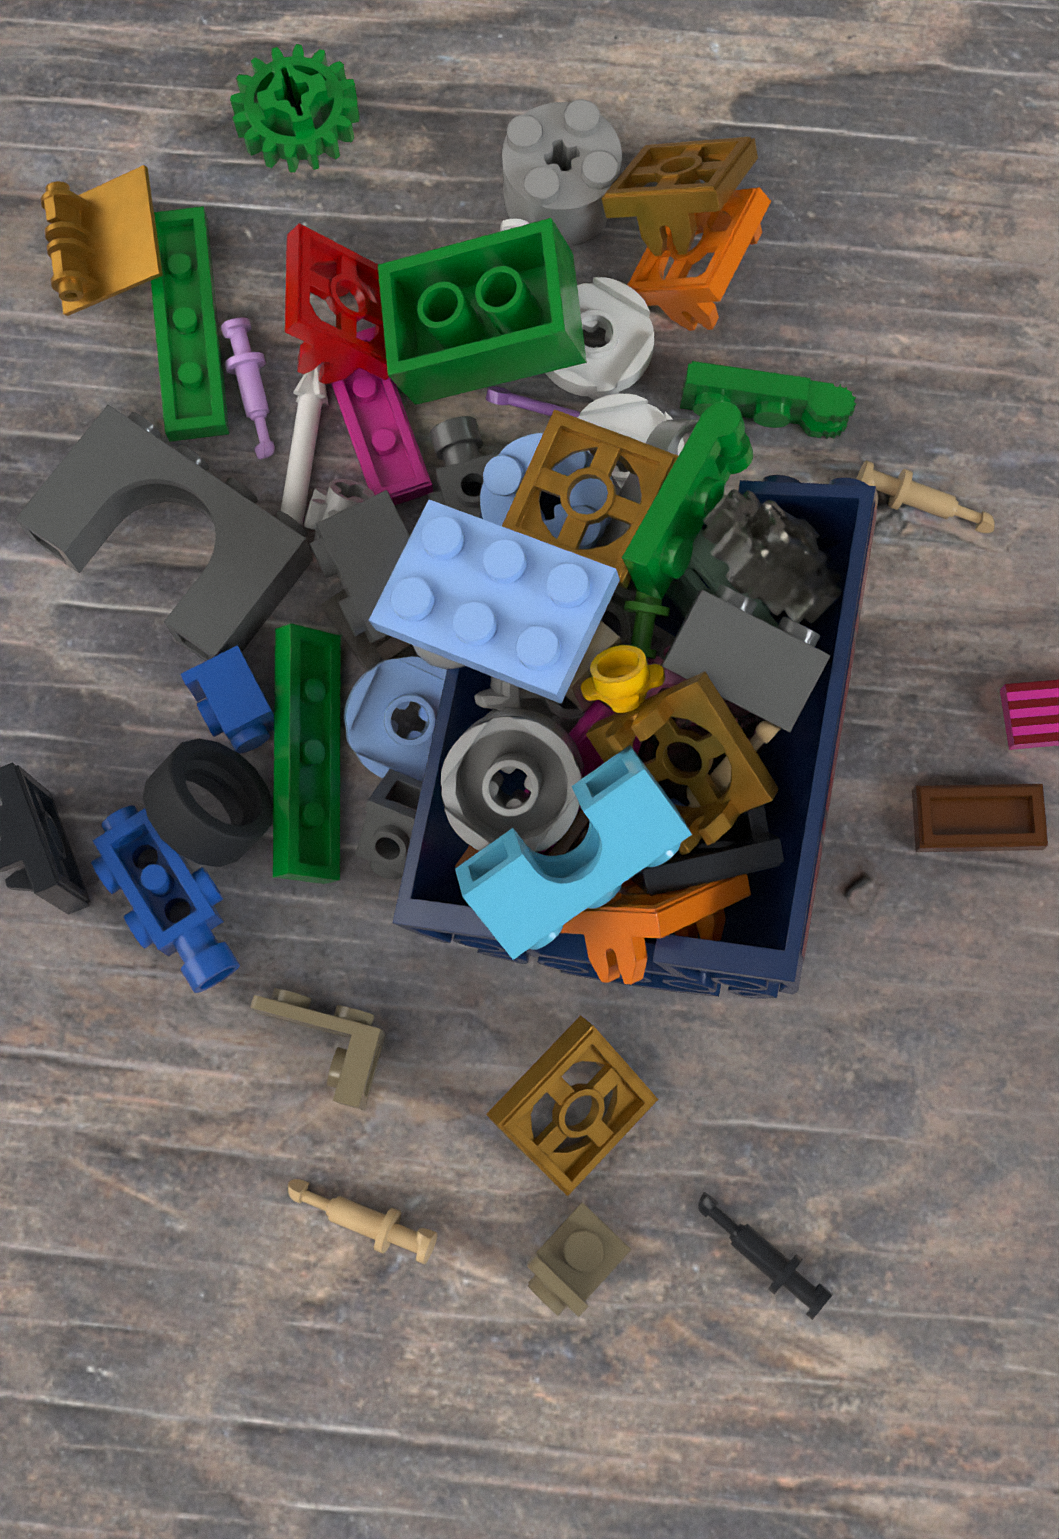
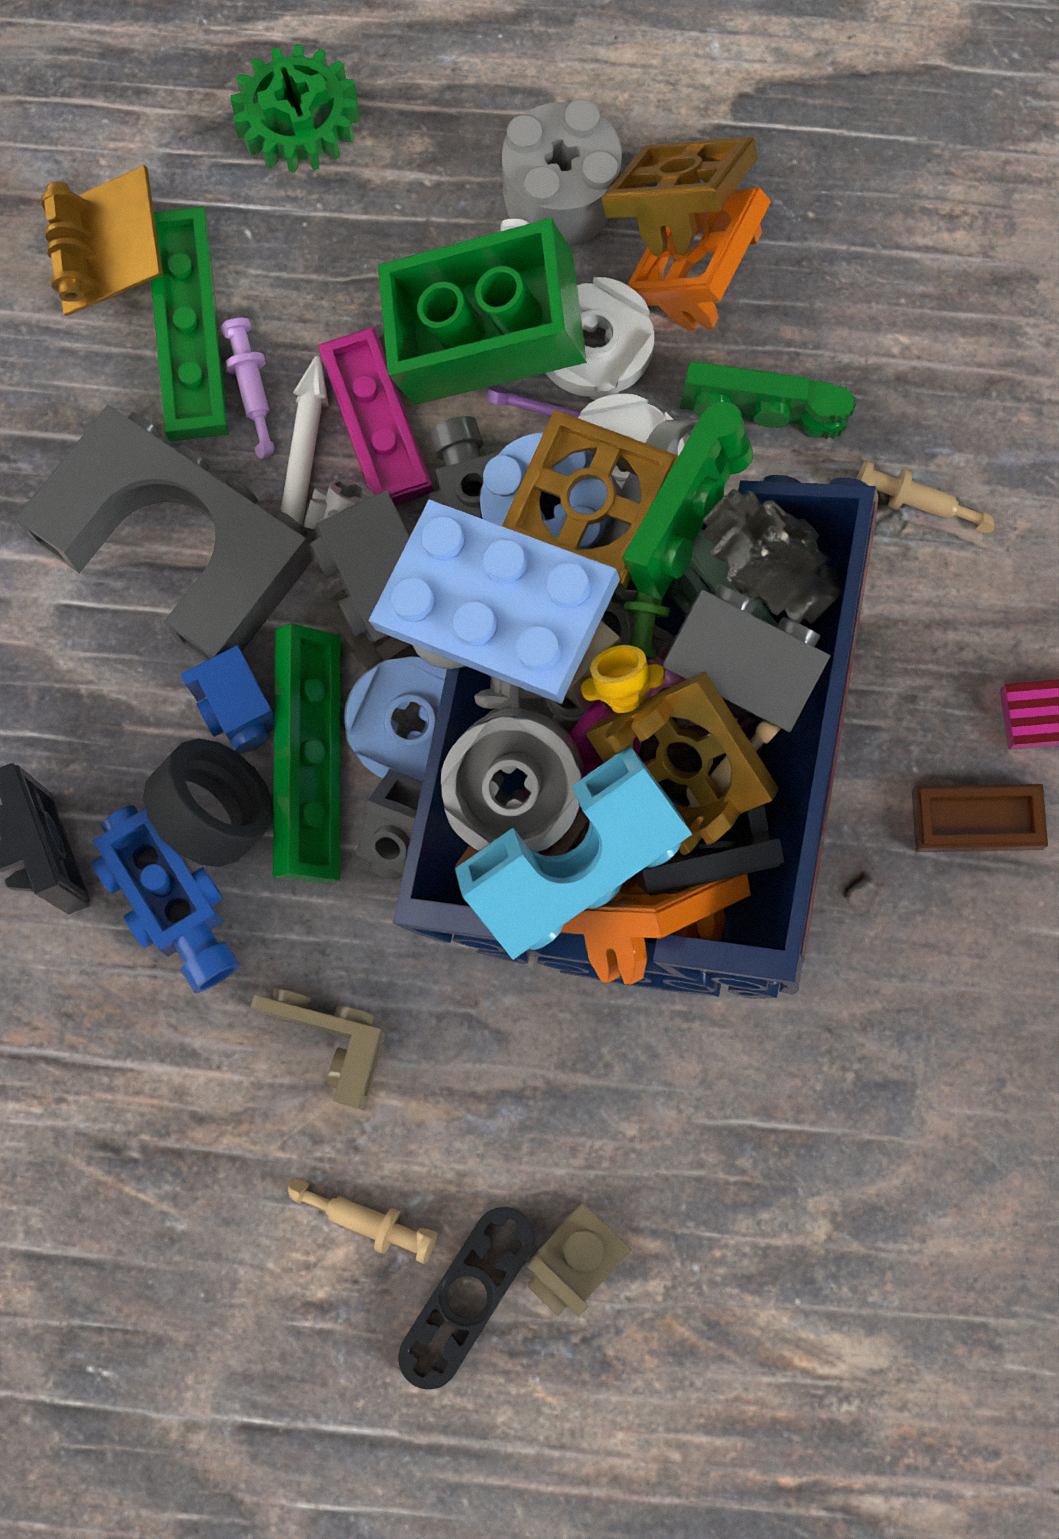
(330, 272): red piece -> none
(424, 1331): none -> black beam
(627, 1106): pearl gold piece -> none
(768, 1259): black piece -> none

